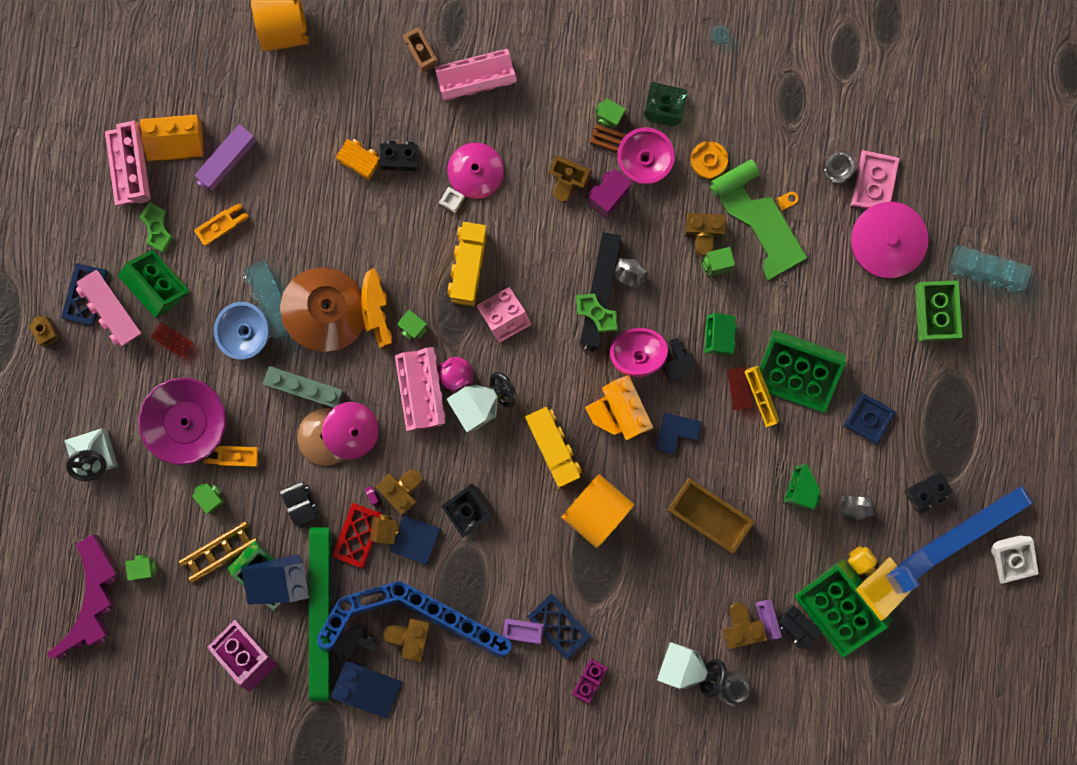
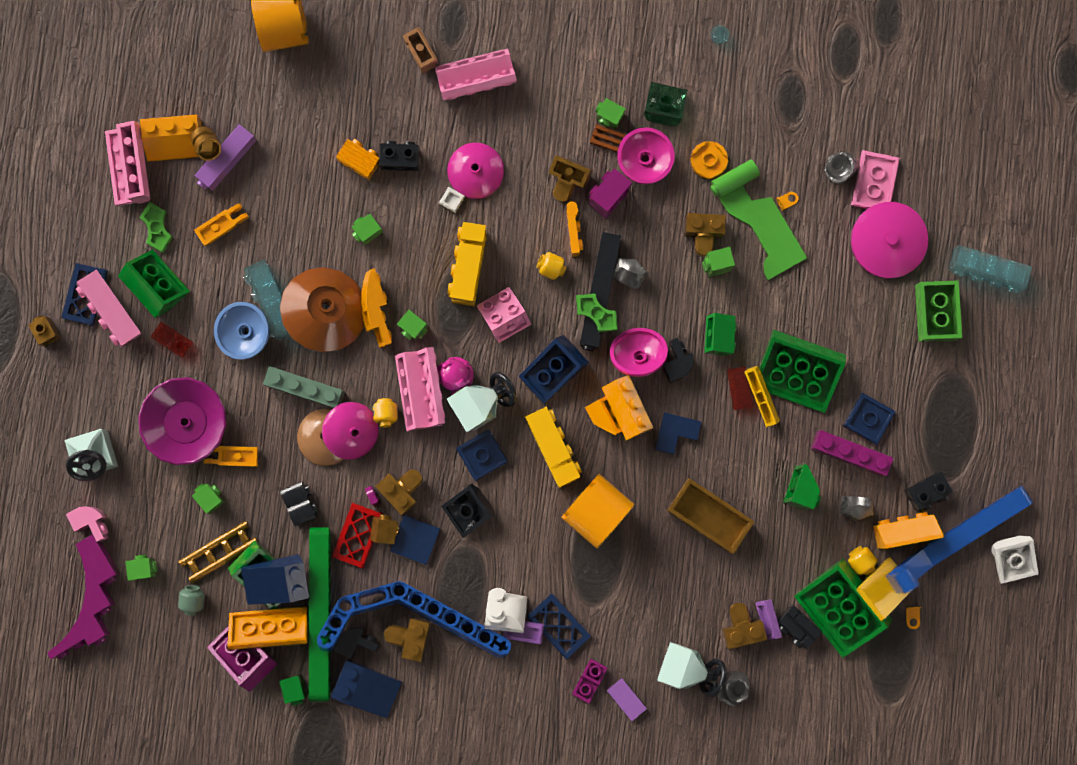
(89, 517): none -> bright pink brick
(191, 600): none -> sand green head
(205, 143): none -> pearl gold wheel
(268, 628): none -> light orange tile
(293, 690): none -> green brick
(366, 229): none -> bright green brick
(385, 412): none -> yellow head
(482, 455): none -> dark blue tile
(505, 611): none -> white slope
(551, 266): none -> yellow head
(553, 368): none -> dark blue slope
(574, 227): none -> light orange hinge
(626, 699): none -> medium lavender tile
(852, 453): none -> magenta brick
(907, 530): none -> light orange slope
(913, 613): none -> light orange piece

